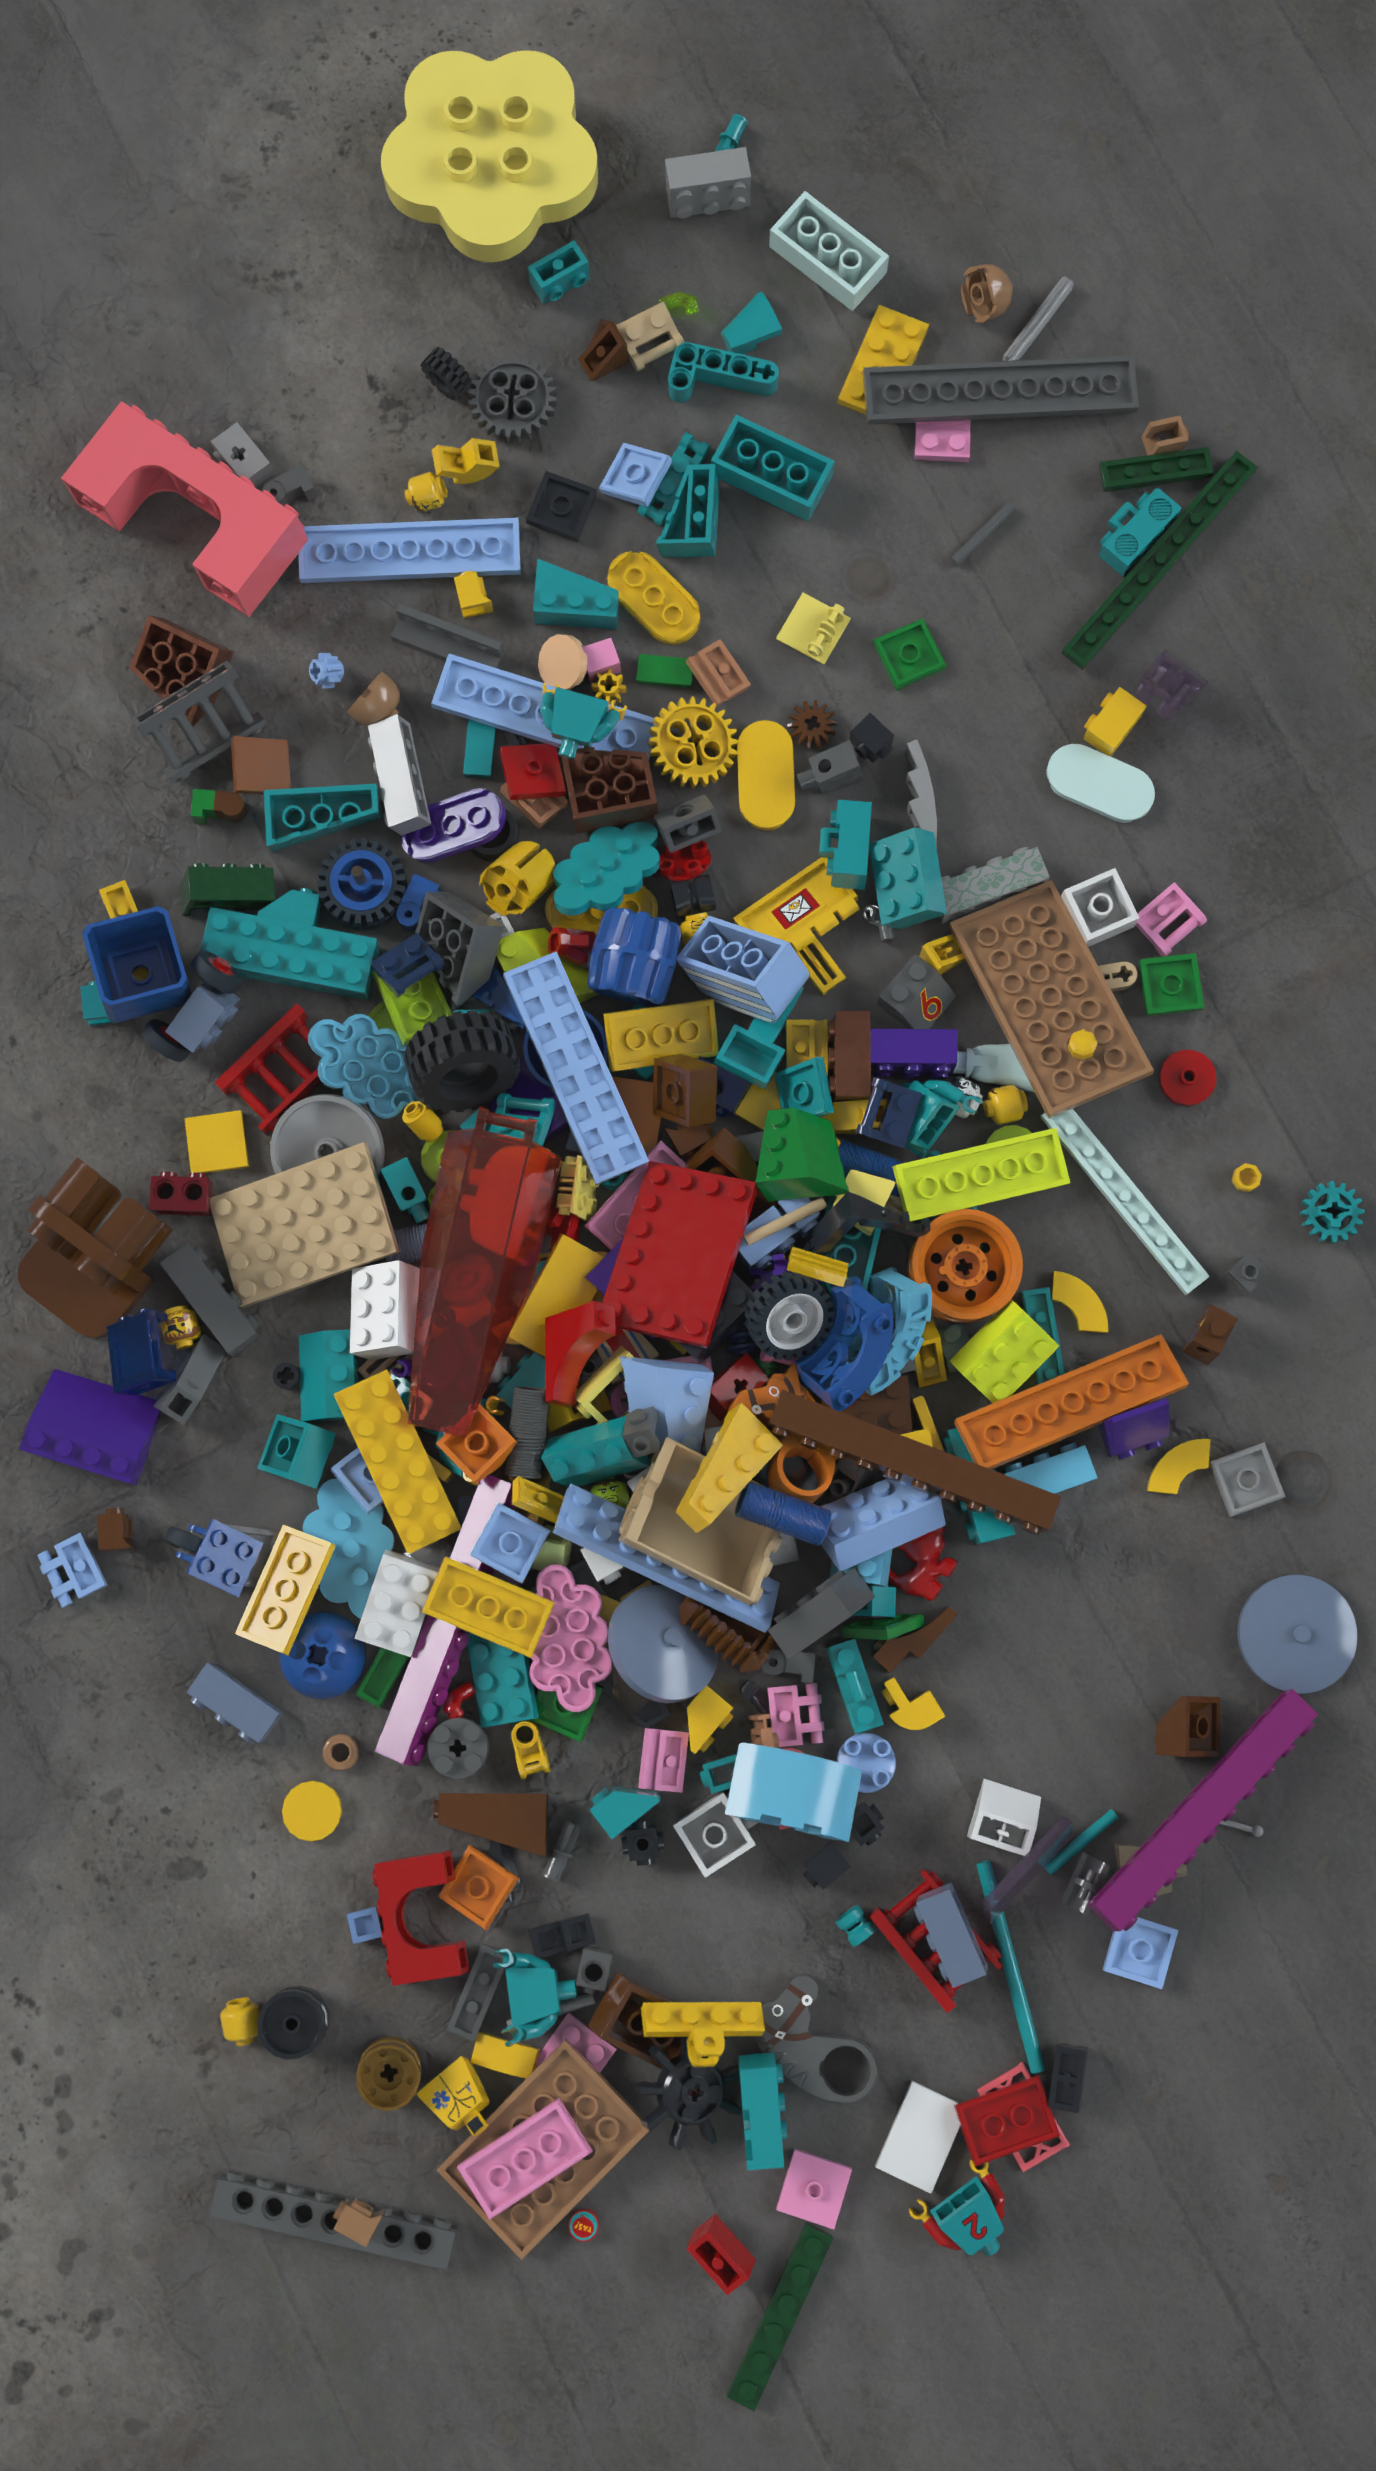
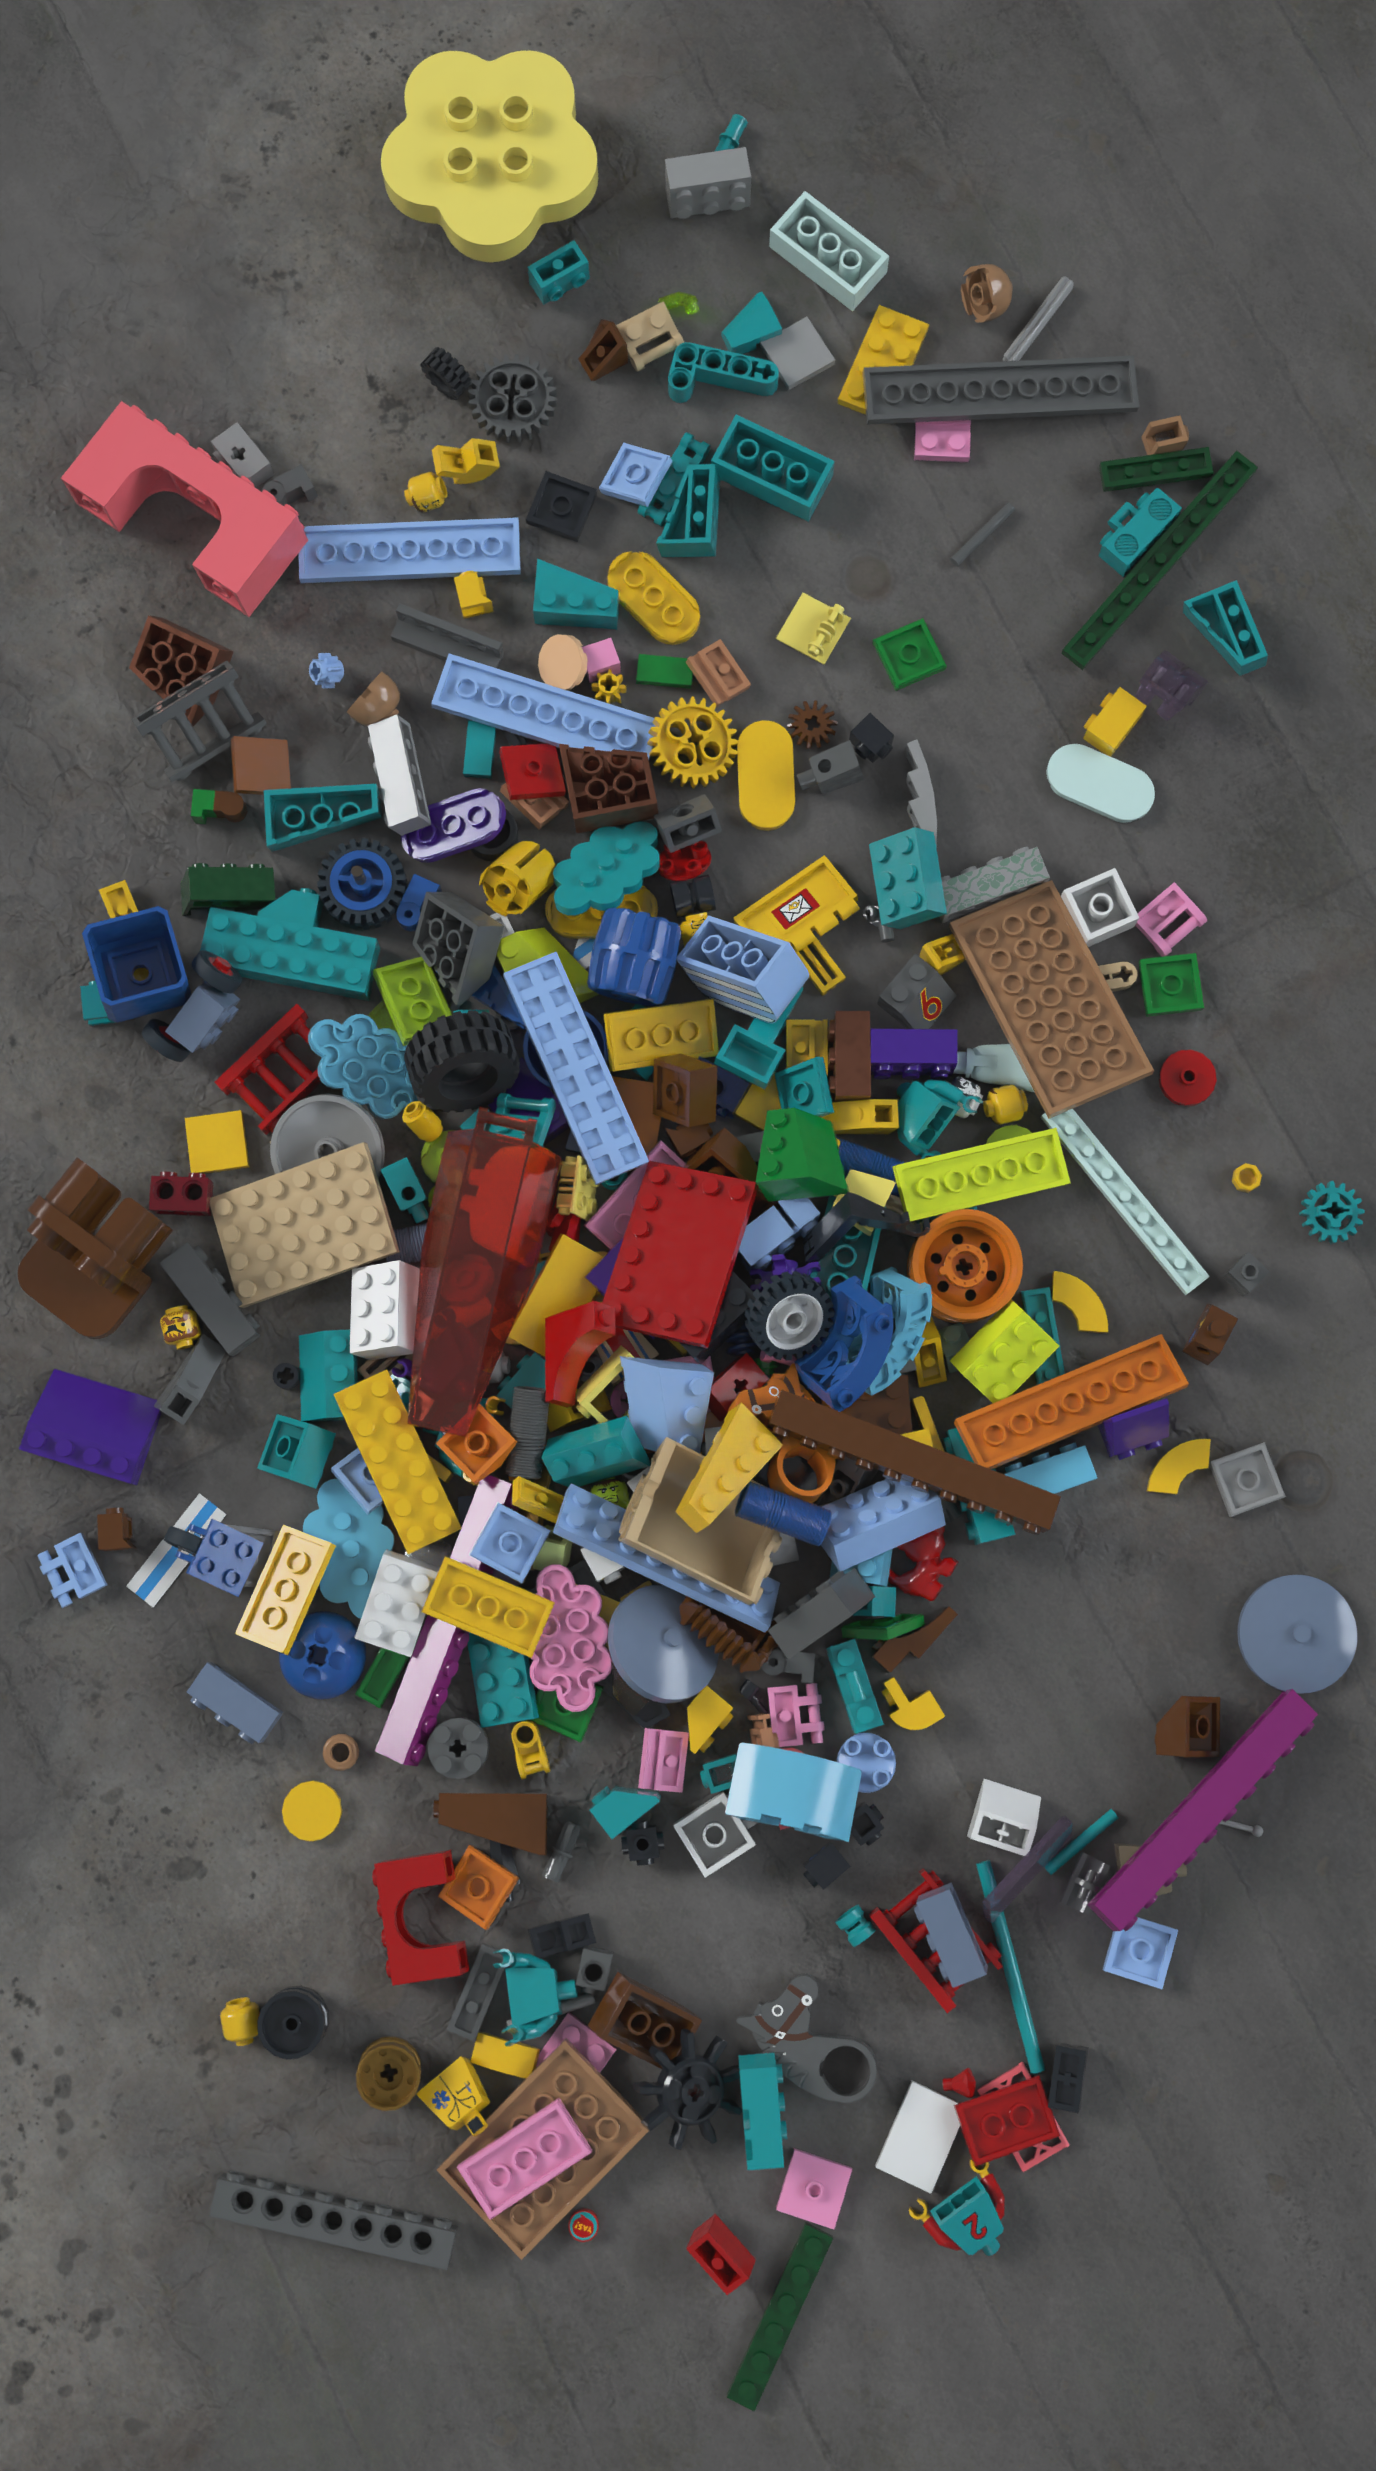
(137, 1353): clear blue panel -> none
(162, 1565): none -> white sticker
(357, 2220): medium nougat window -> none
(364, 1924): medium blue plate -> none
(403, 960): dark blue plate -> none
(455, 1699): red arm -> none
(571, 944): red rock -> none
(577, 718): teal torso -> none
(640, 1431): dark grey bracket -> none
(703, 2025): yellow plate -> none
(784, 1221): tan bar -> none
(798, 353): none -> light grey tile
(817, 1266): yellow tile -> none
(851, 855): teal piece -> none
(897, 1114): dark blue plate -> none
(962, 2083): none -> red rock
(1082, 1044): yellow tile -> none
(1228, 626): none -> teal wedge

